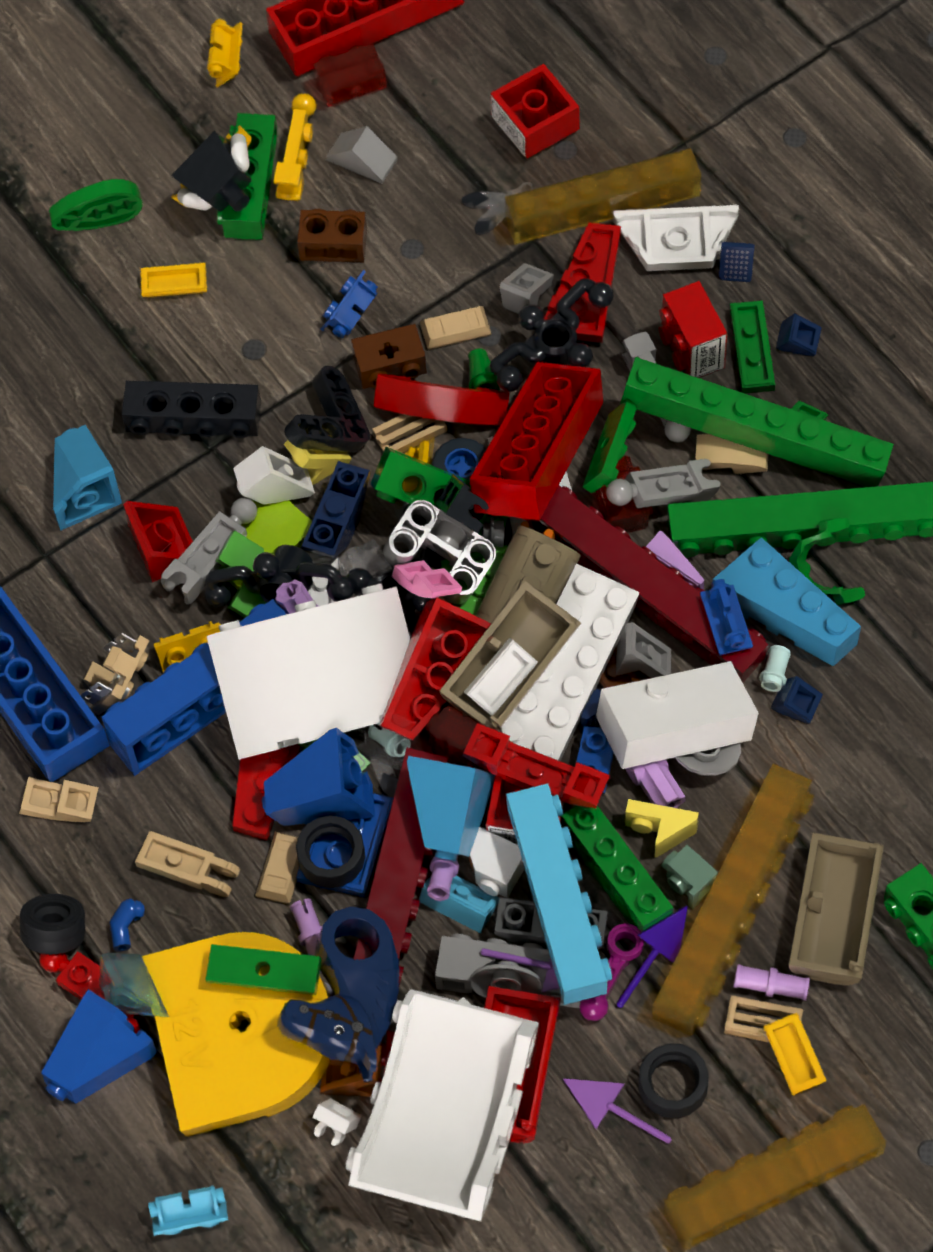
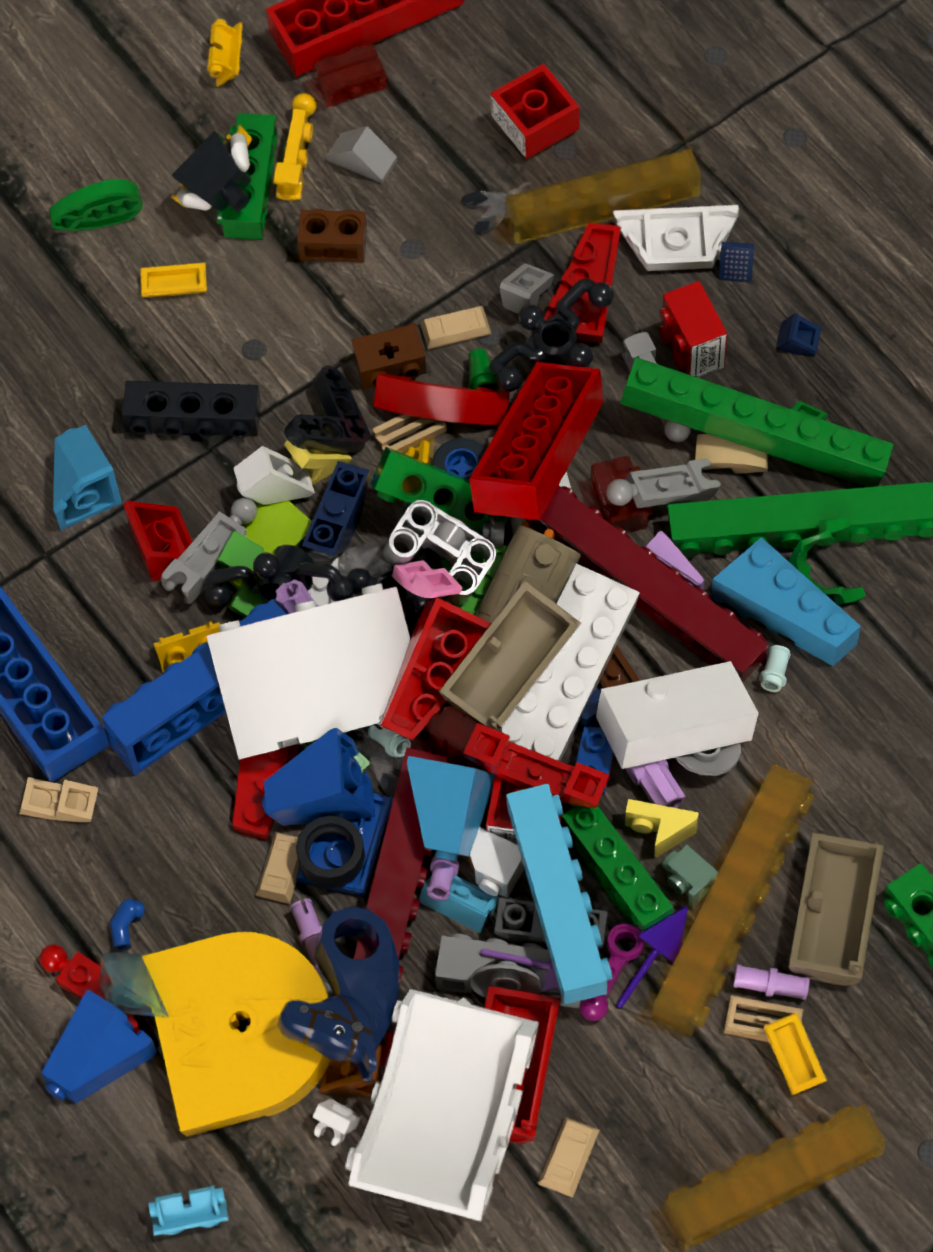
(52, 924): black tyre -> none
(123, 660): tan piece -> none
(185, 863): tan hinge -> none
(241, 968): green tile -> none
(356, 294): blue hinge -> none
(458, 500): black hinge -> none
(500, 677): white tile -> none
(568, 1157): none -> tan tile
(598, 1098): medium lavender piece -> none
(611, 447): green tile -> none
(642, 652): light grey slope -> none
(675, 1053): black tyre -> none
(726, 618): blue hinge -> none
(752, 347): green tile -> none
(797, 700): dark blue slope -> none

